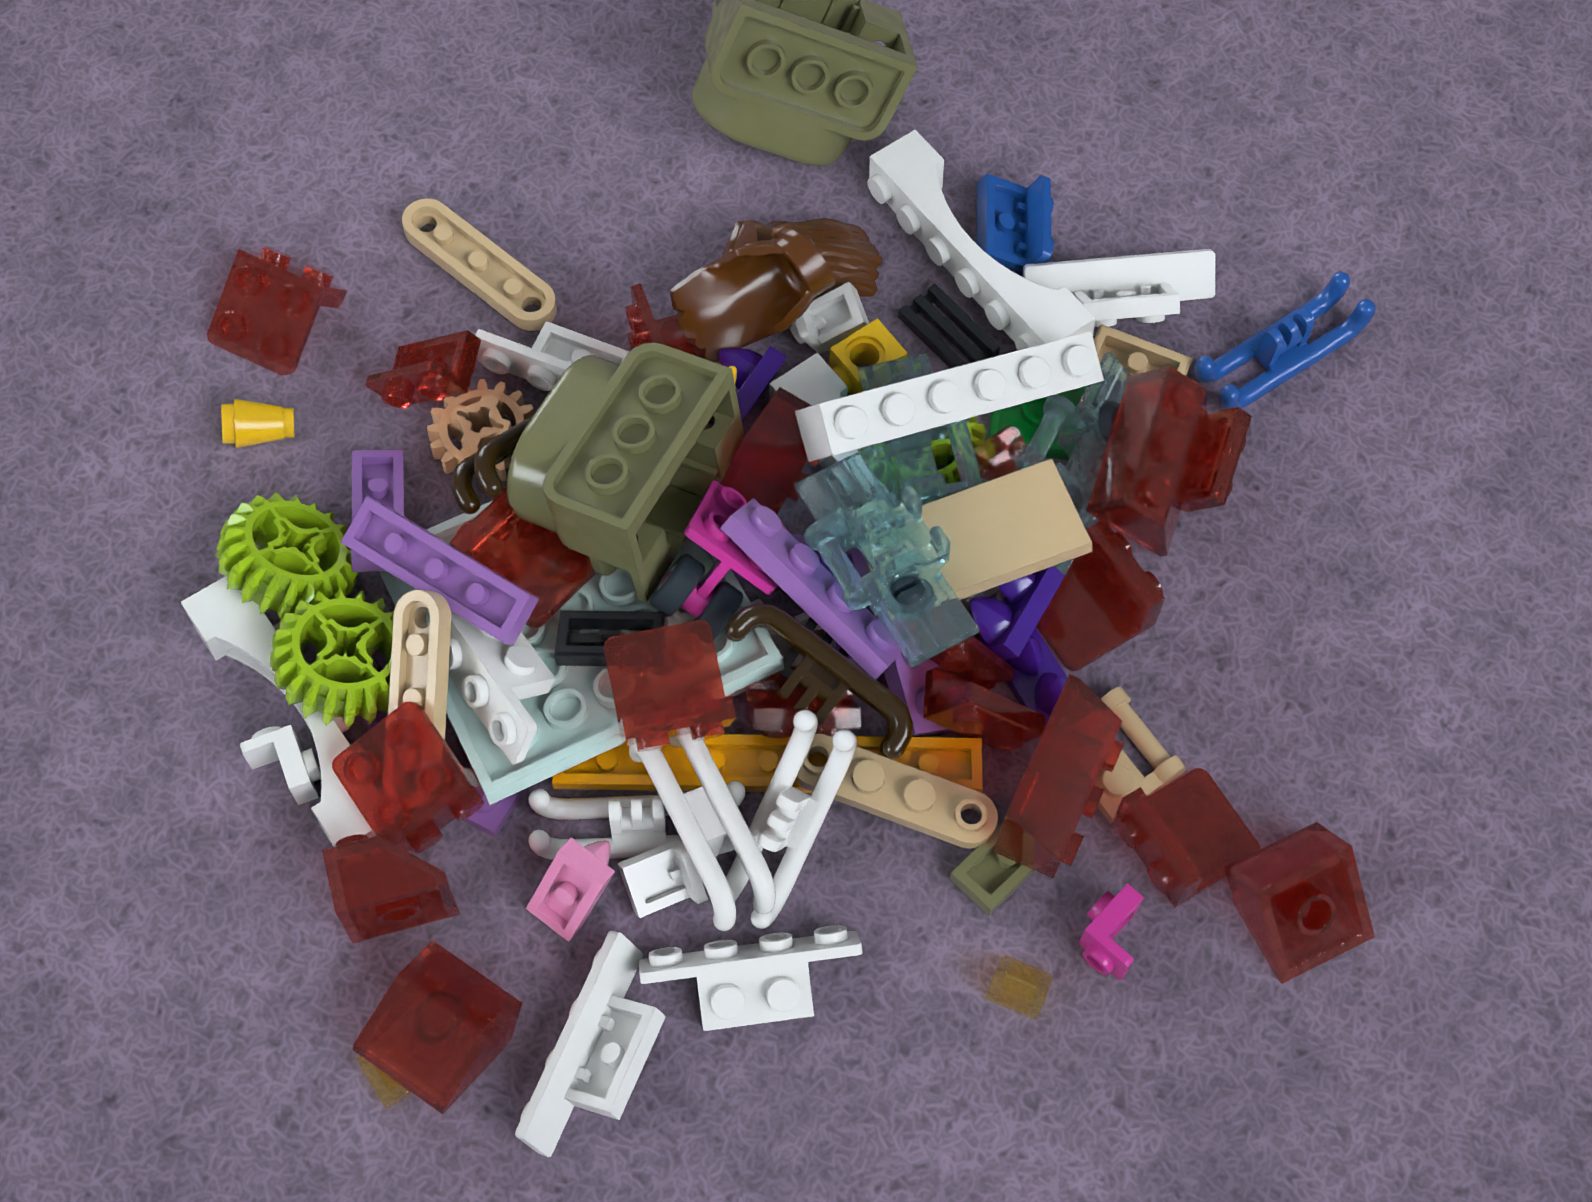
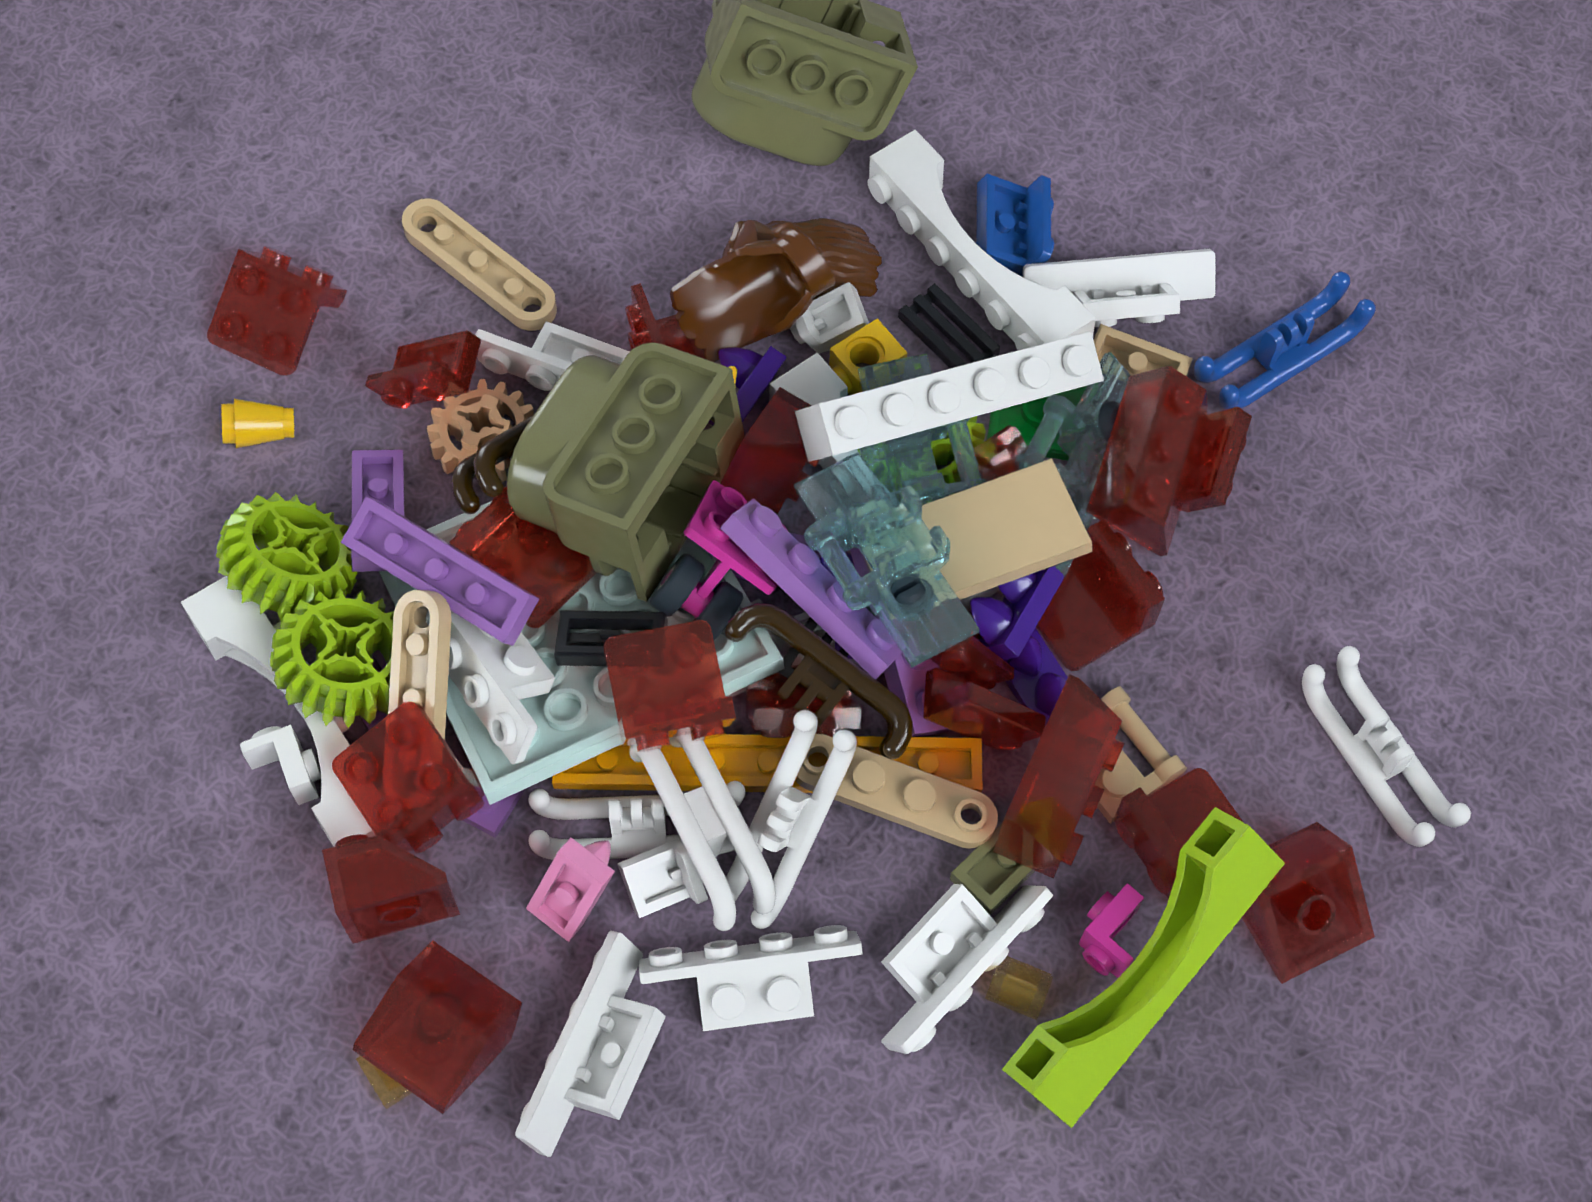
(949, 953): none -> white bracket
(1215, 883): none -> lime arch
(1379, 752): none -> white piece

